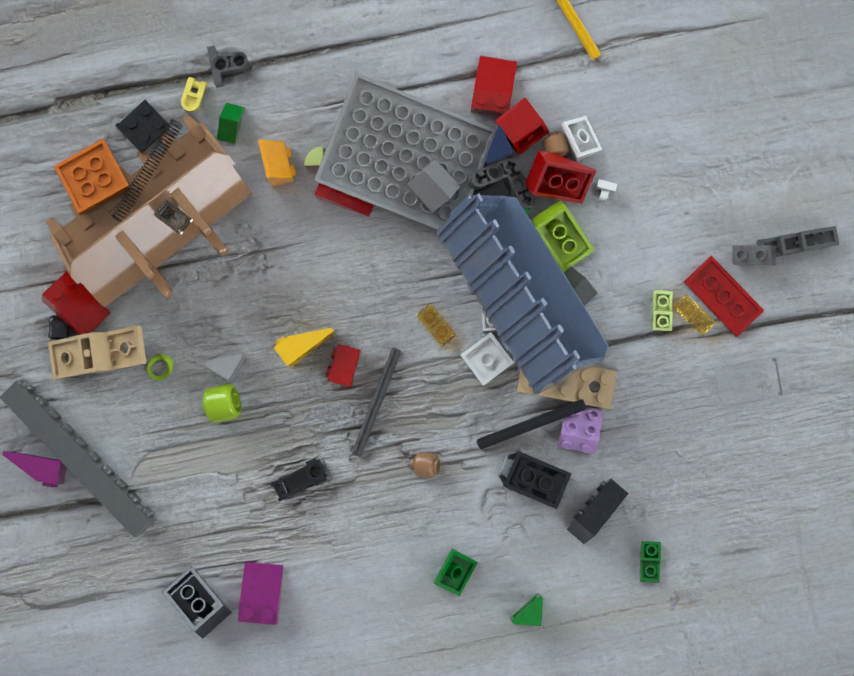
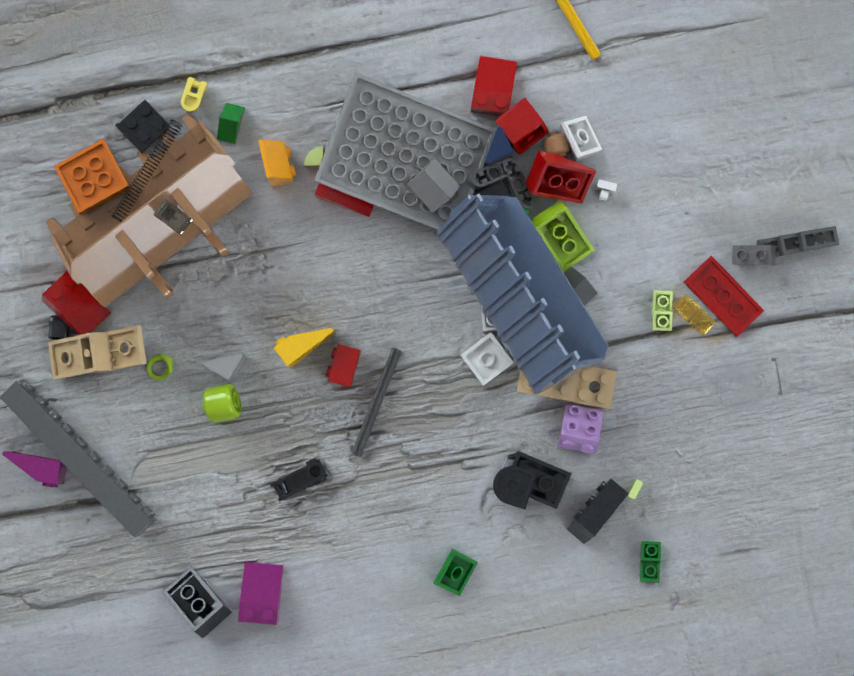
(230, 67): dark grey tile -> none
(425, 465): medium nougat head -> none
(436, 325): clear yellow slope -> none
(514, 485): none -> black tile
(530, 613): green slope -> none
(531, 424): black axle -> none
(634, 489): none -> yellowish green tile

